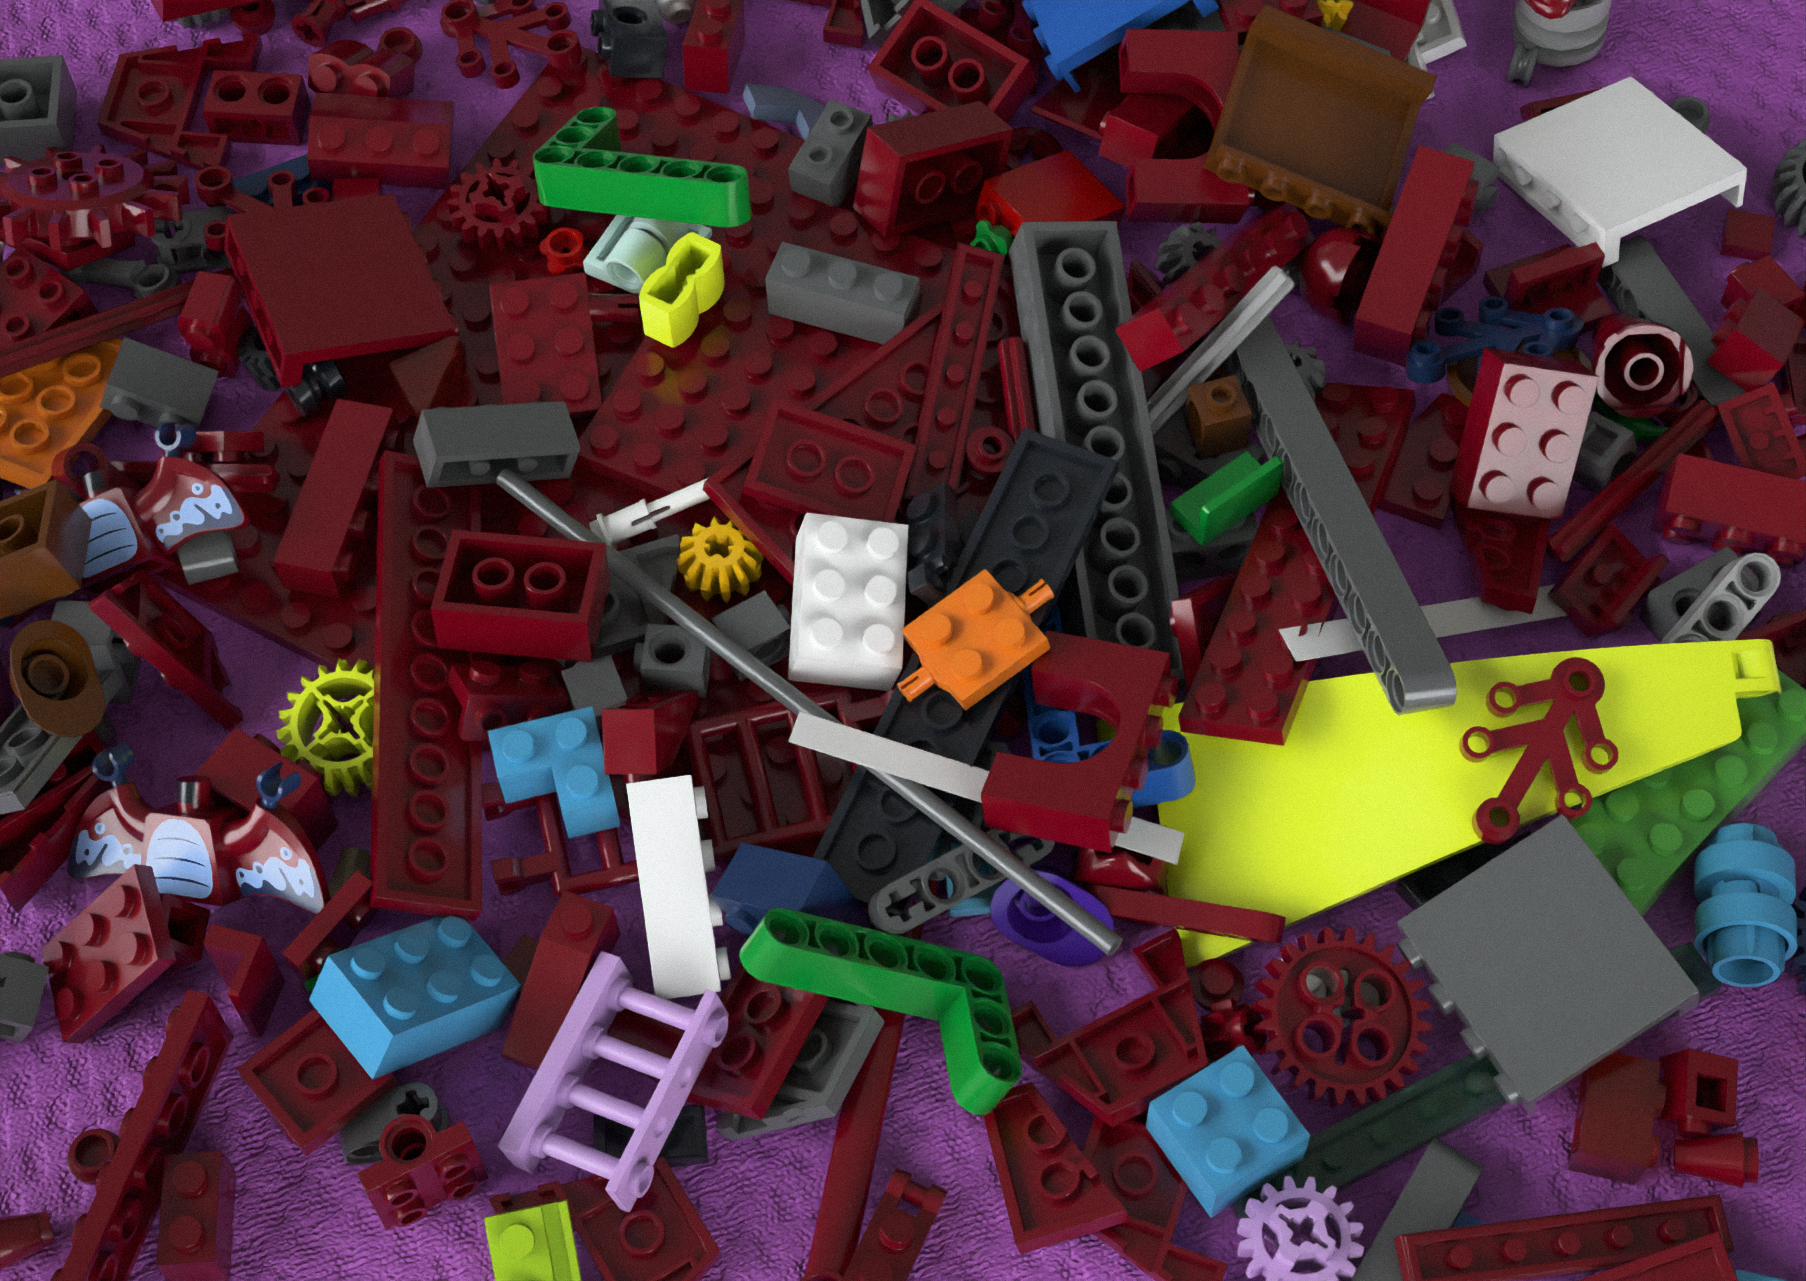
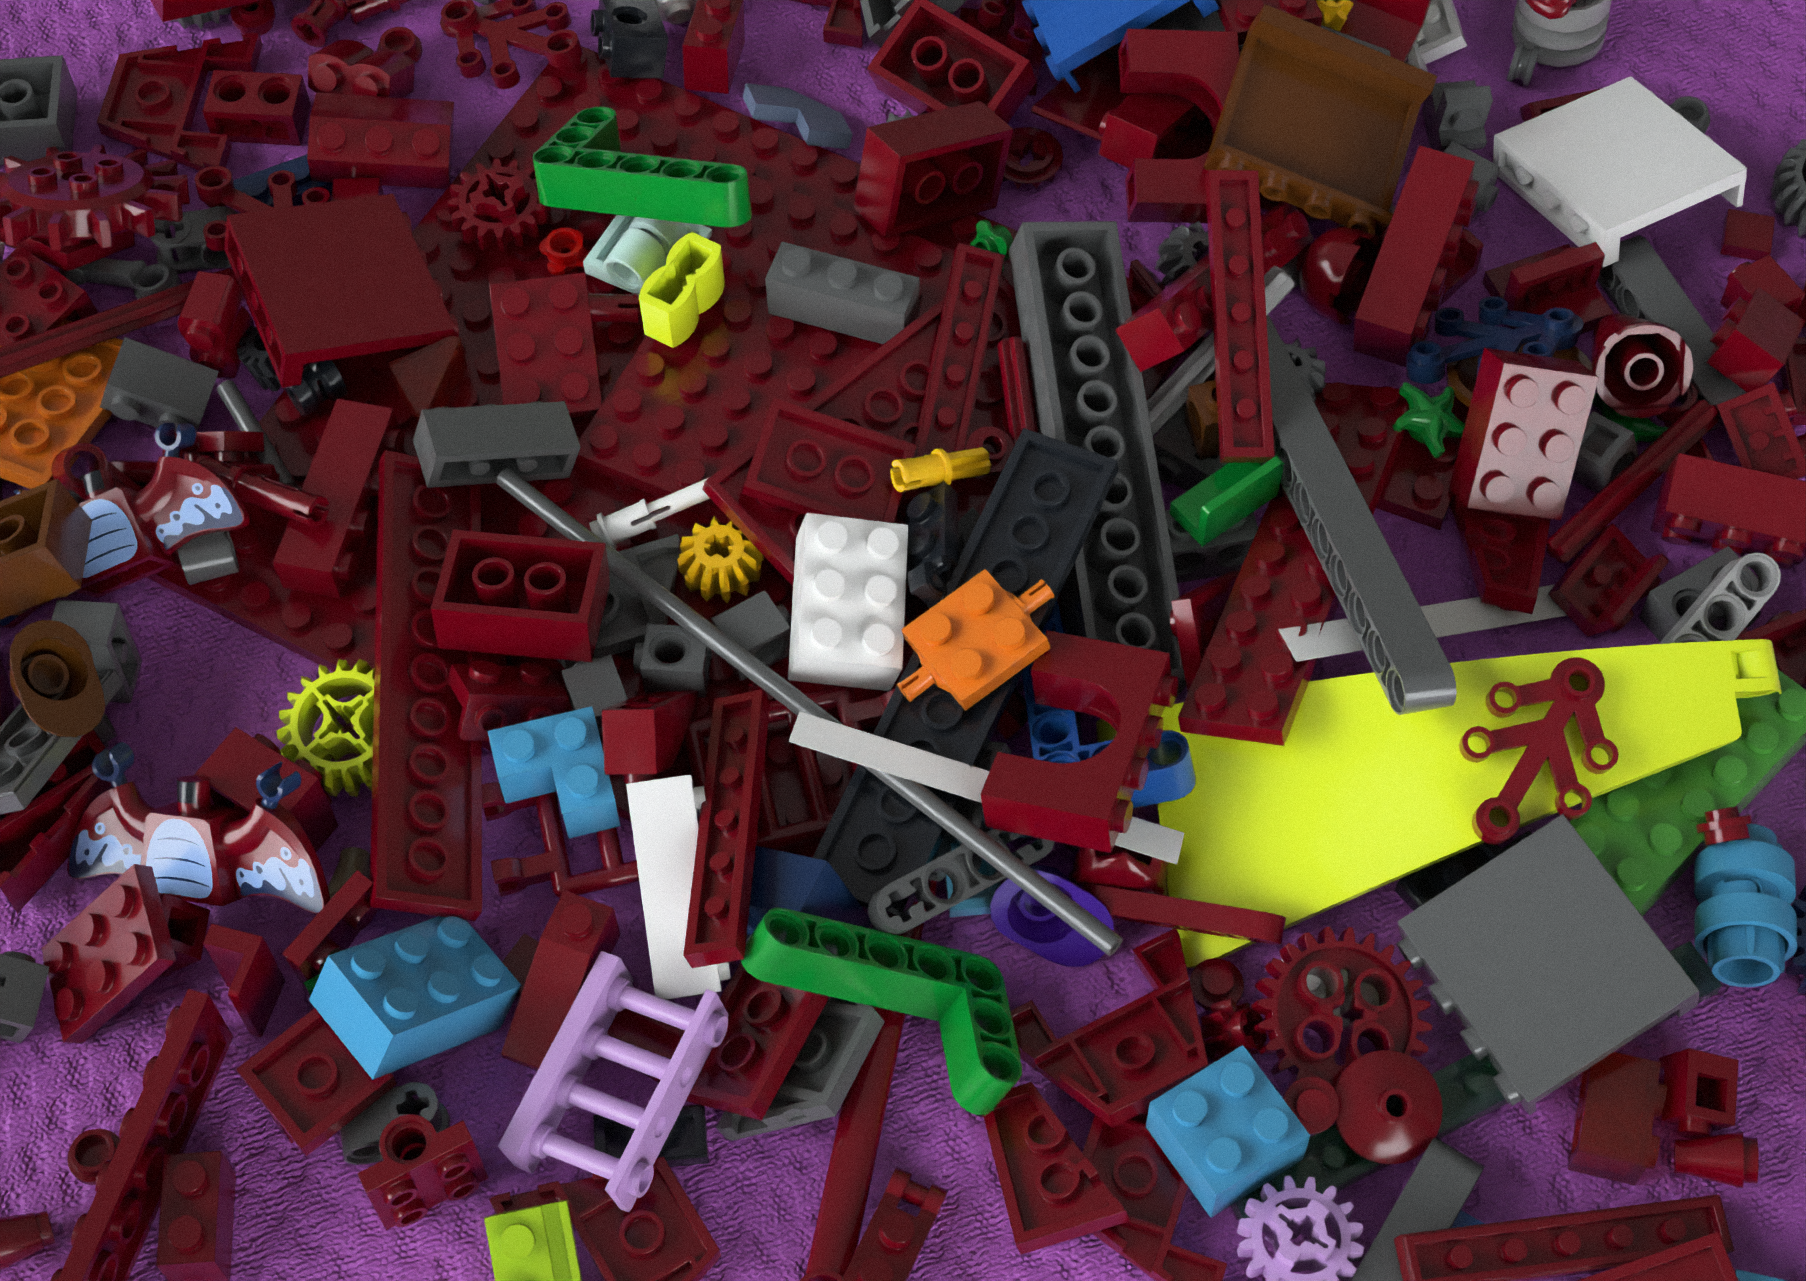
(170, 640): dark red wing -> none
(248, 422): none -> dark grey bar
(270, 493): none -> dark red pin
(727, 830): none -> dark red plate
(831, 154): dark grey brick -> none
(939, 467): none -> yellow axle
(1047, 191): red panel -> none
(1239, 317): none -> dark red plate
(1313, 1103): none -> dark red plate
(1363, 1111): none -> dark red dish
(1429, 418): none -> green animal
(1457, 114): none -> dark grey brick
(1724, 826): none -> dark red plate

